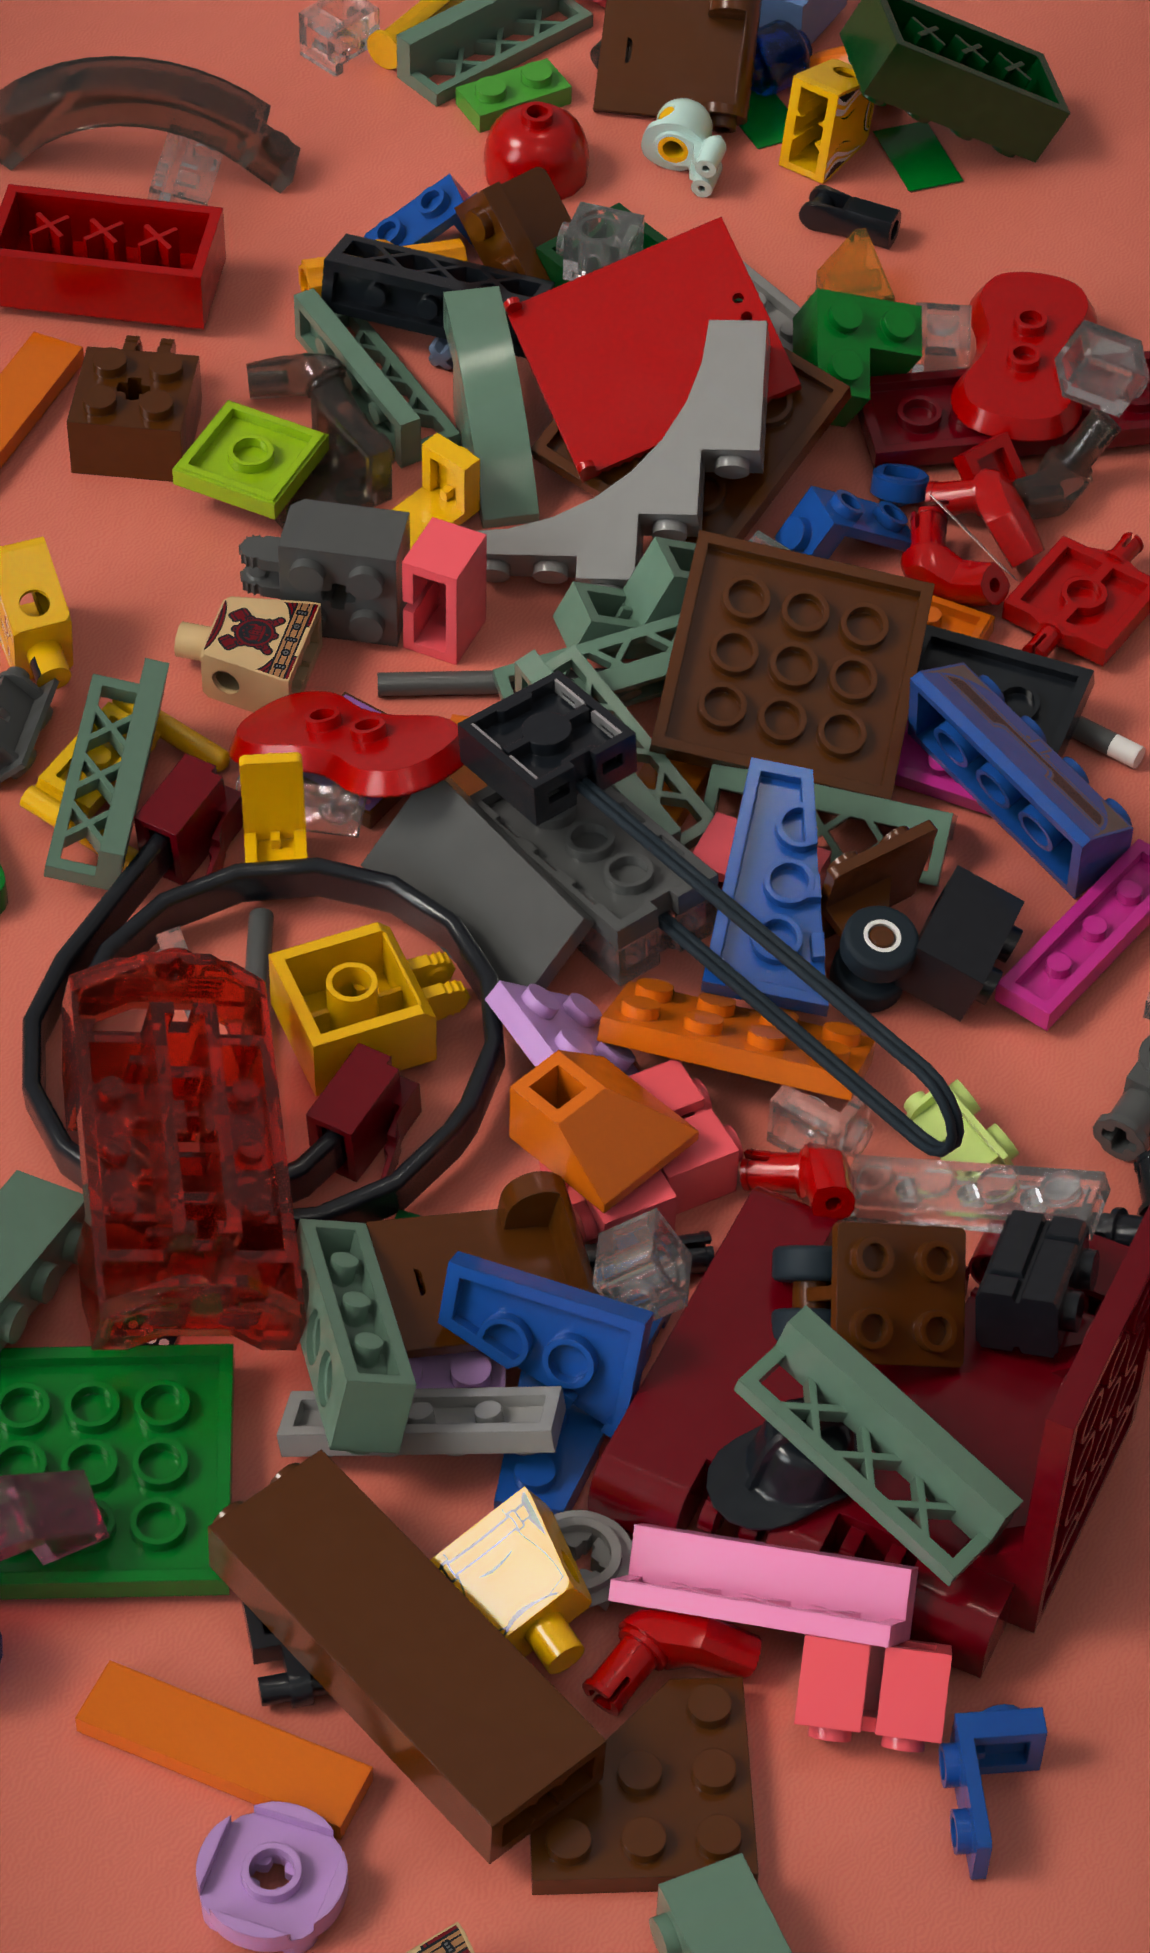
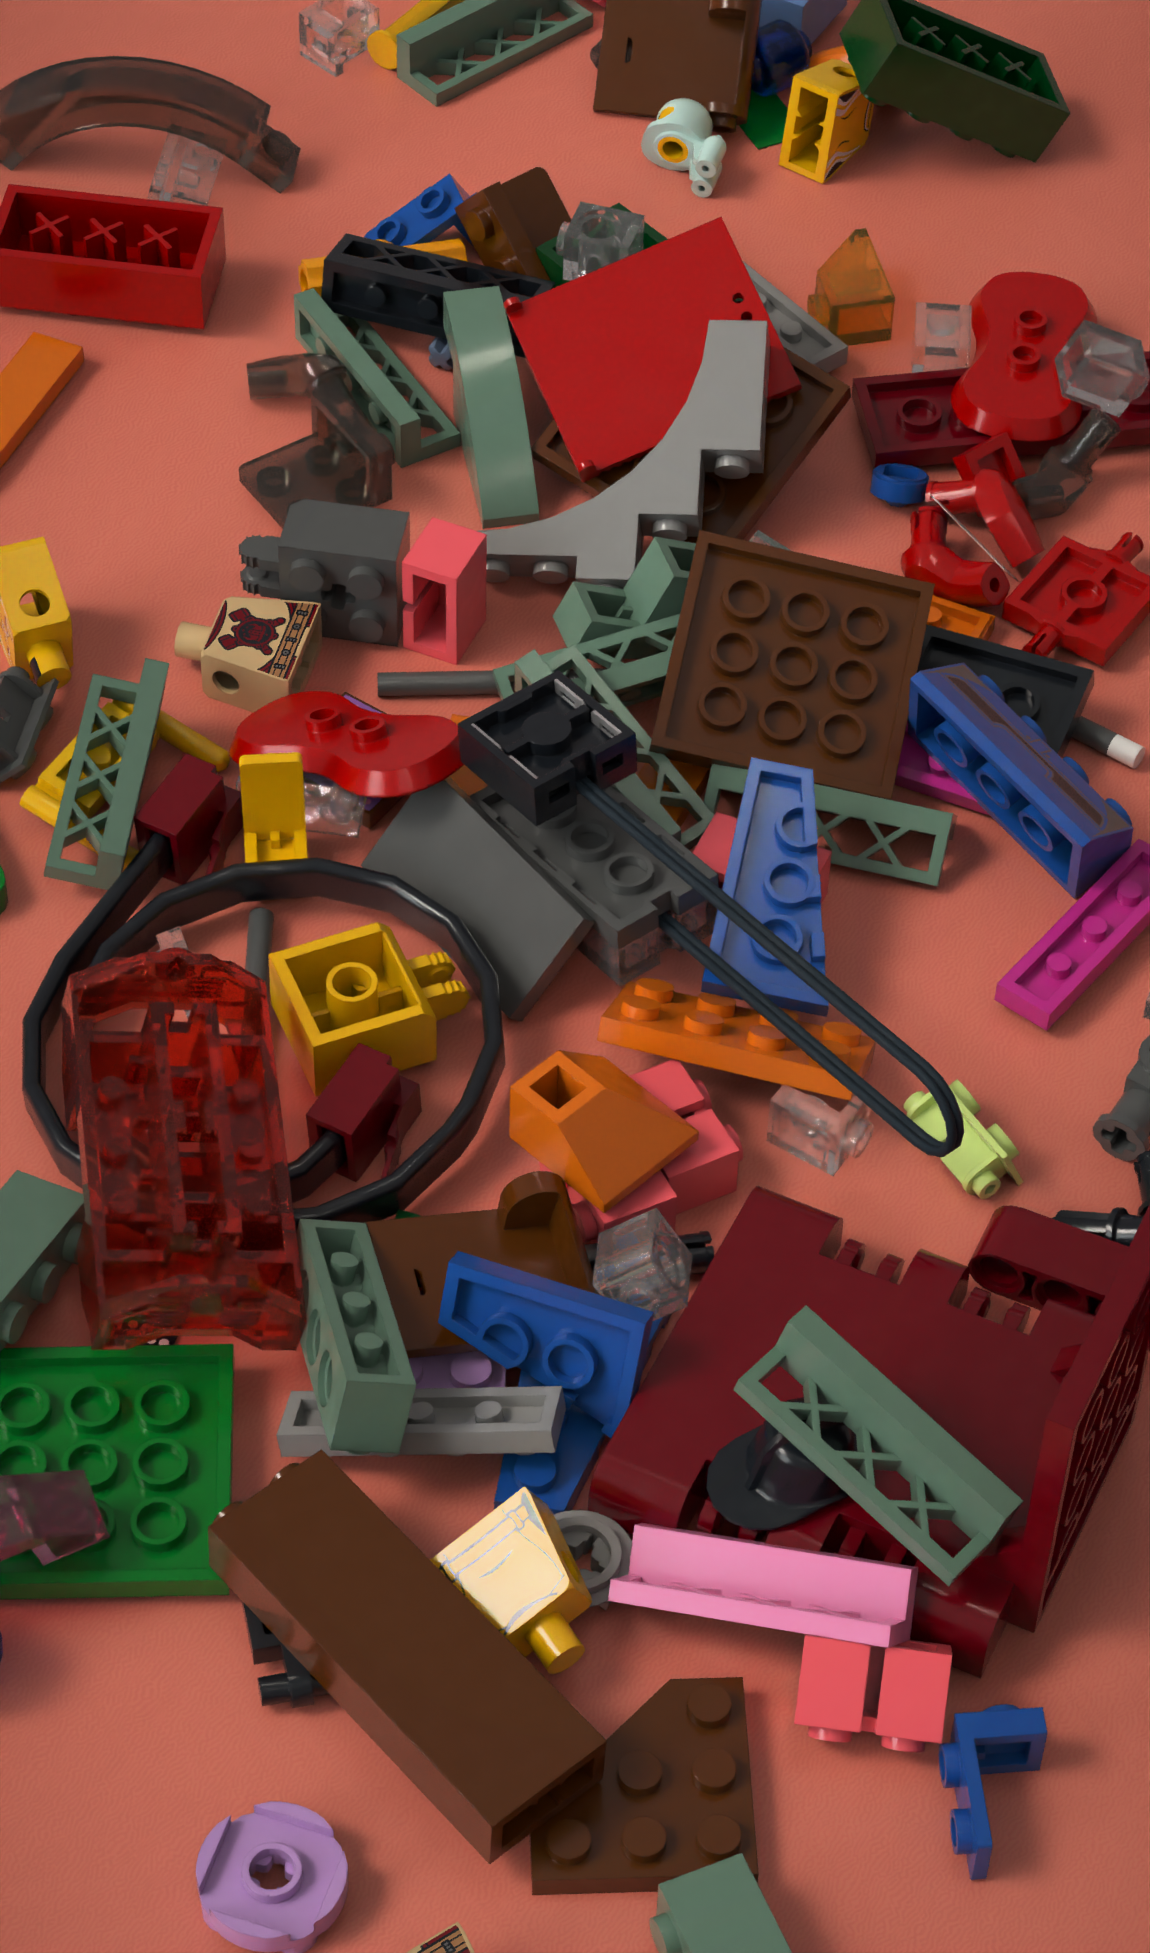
(134, 411): reddish brown hinge -> none
(221, 1746): orange tile -> none
(251, 459): lime plate -> none
(448, 486): yellow bracket -> none
(493, 95): bright green plate -> none
(538, 137): red cylinder -> none
(553, 1022): lavender plate -> none
(669, 1641): red arm -> none
(815, 1174): red arm -> none
(828, 516): blue bracket -> none
(841, 214): black bar -> none
(856, 905): plate -> none
(857, 340): green brick -> none
(883, 1290): reddish brown plate -> none
(917, 156): green sticker -> none
(961, 942): black brick -> none
(971, 1193): clear plate -> none
(1035, 1284): black brick -> none

